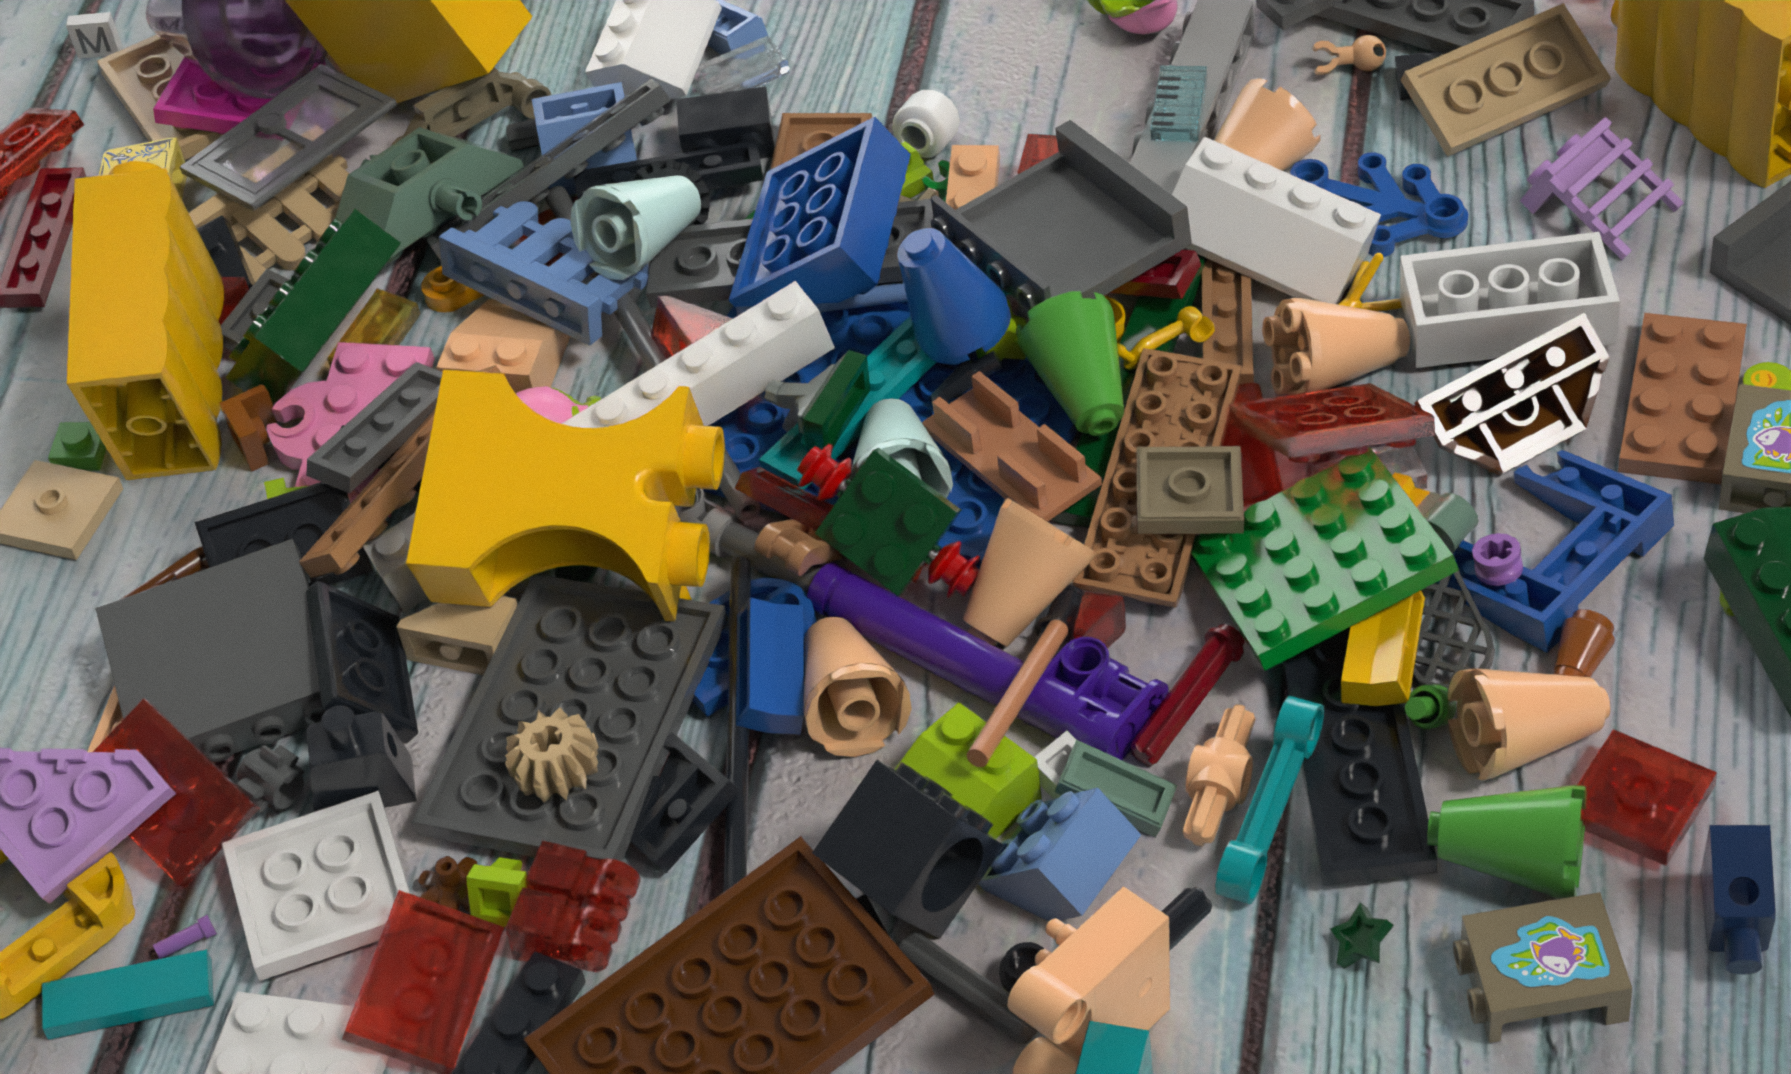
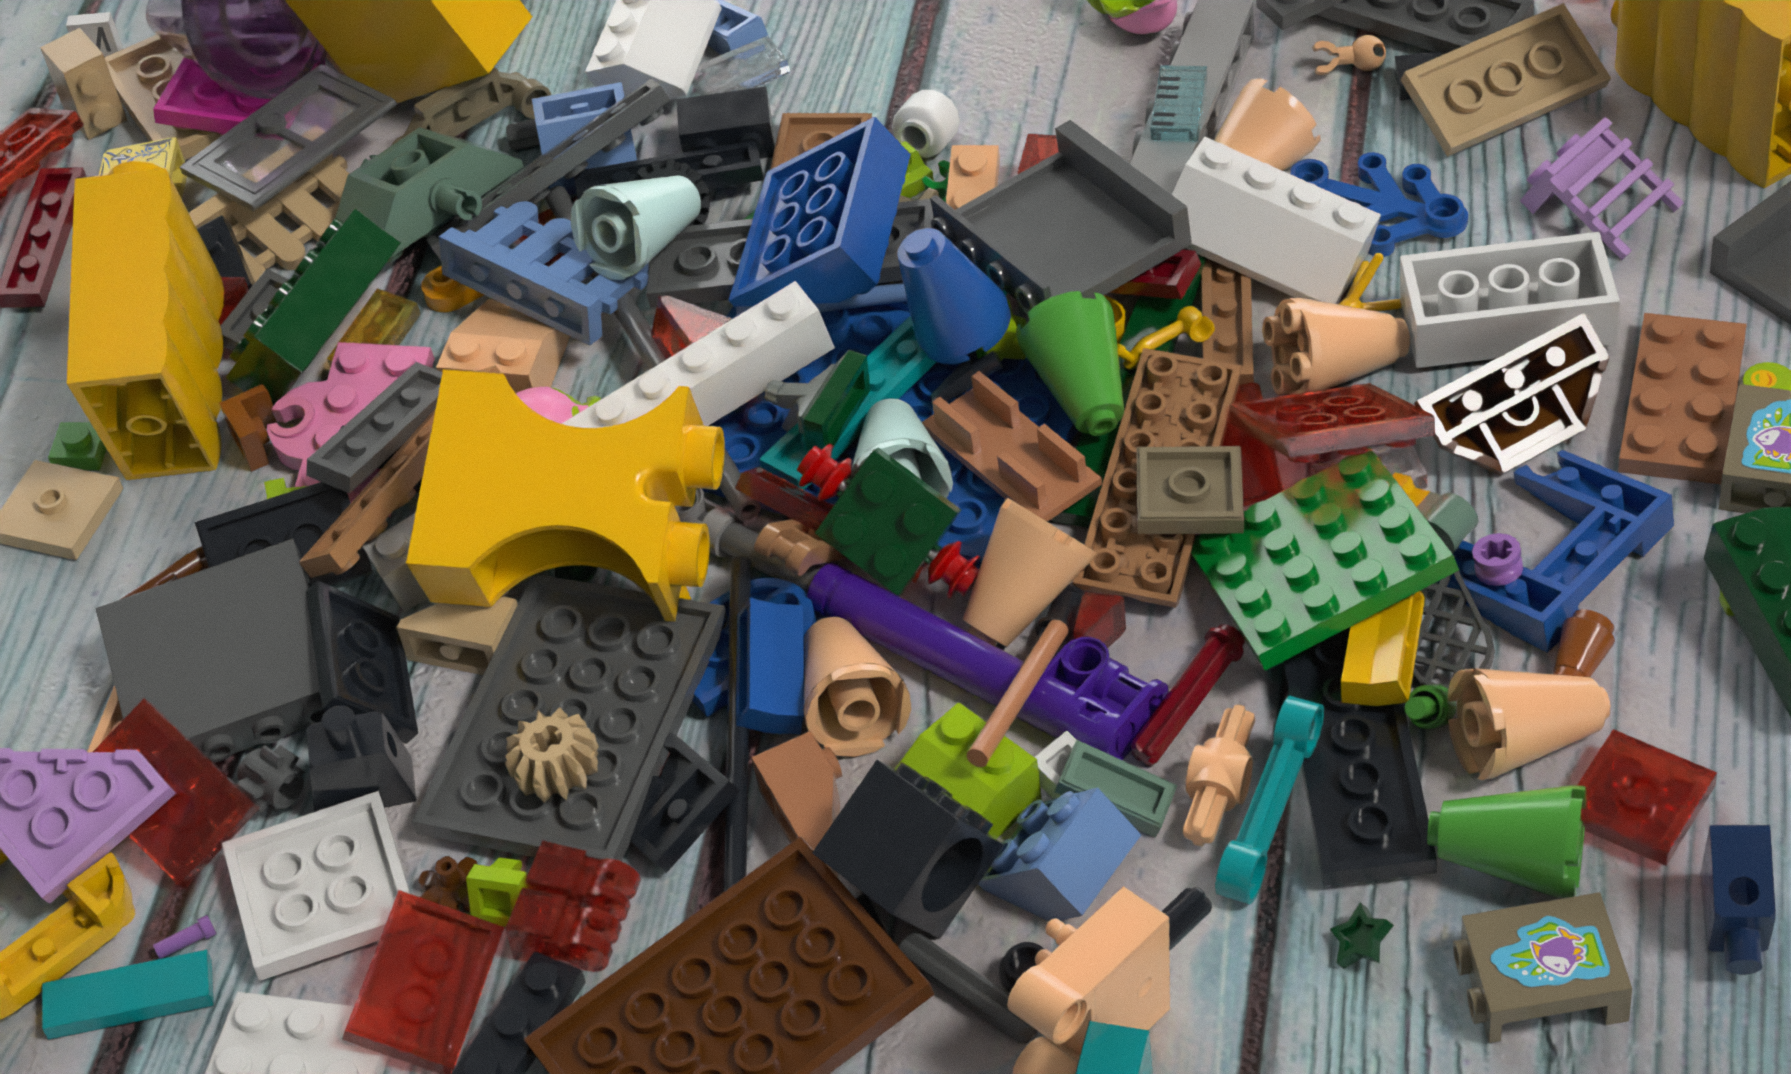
(84, 82): none -> tan brick
(800, 787): none -> nougat slope

